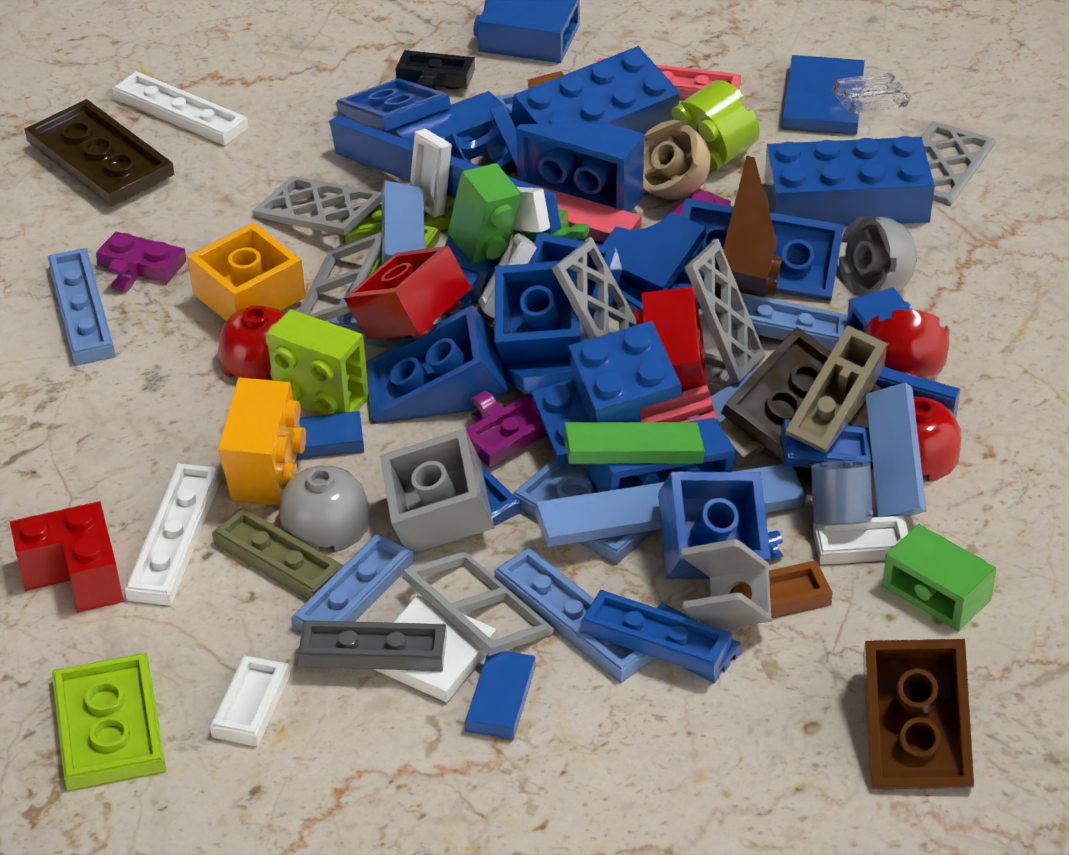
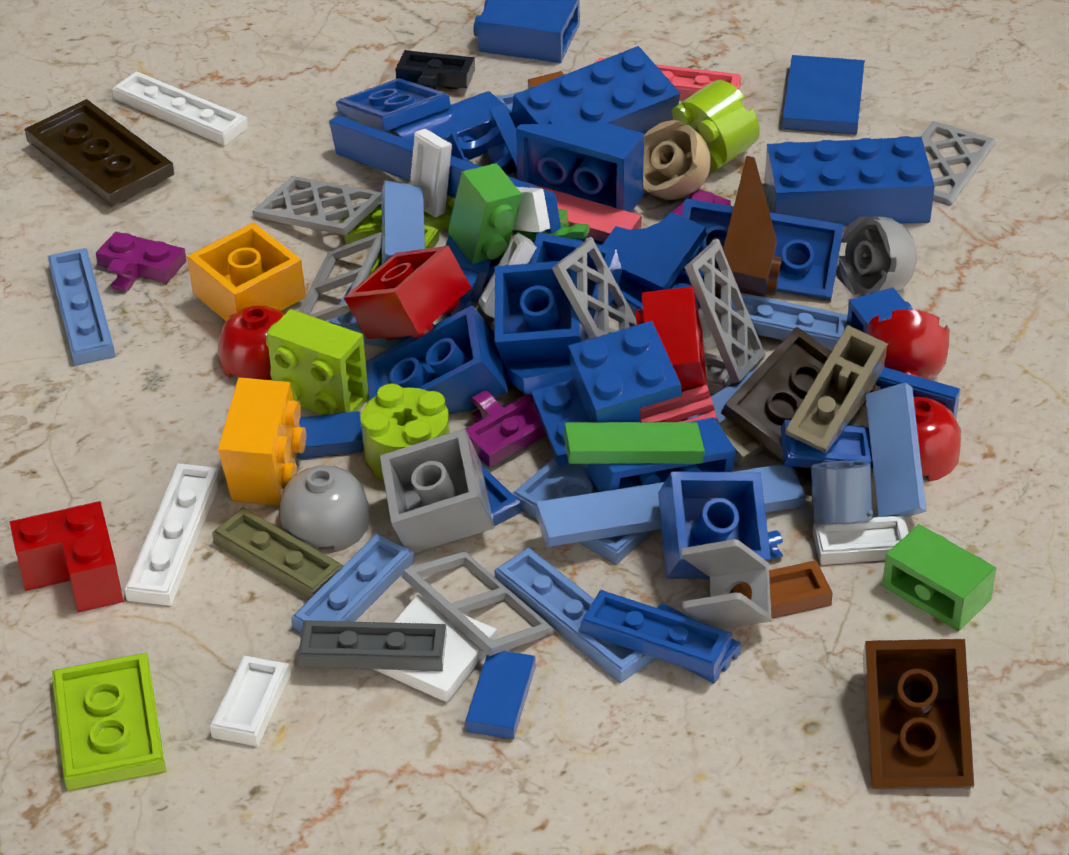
(400, 419): none -> lime brick
(867, 90): clear tile -> none

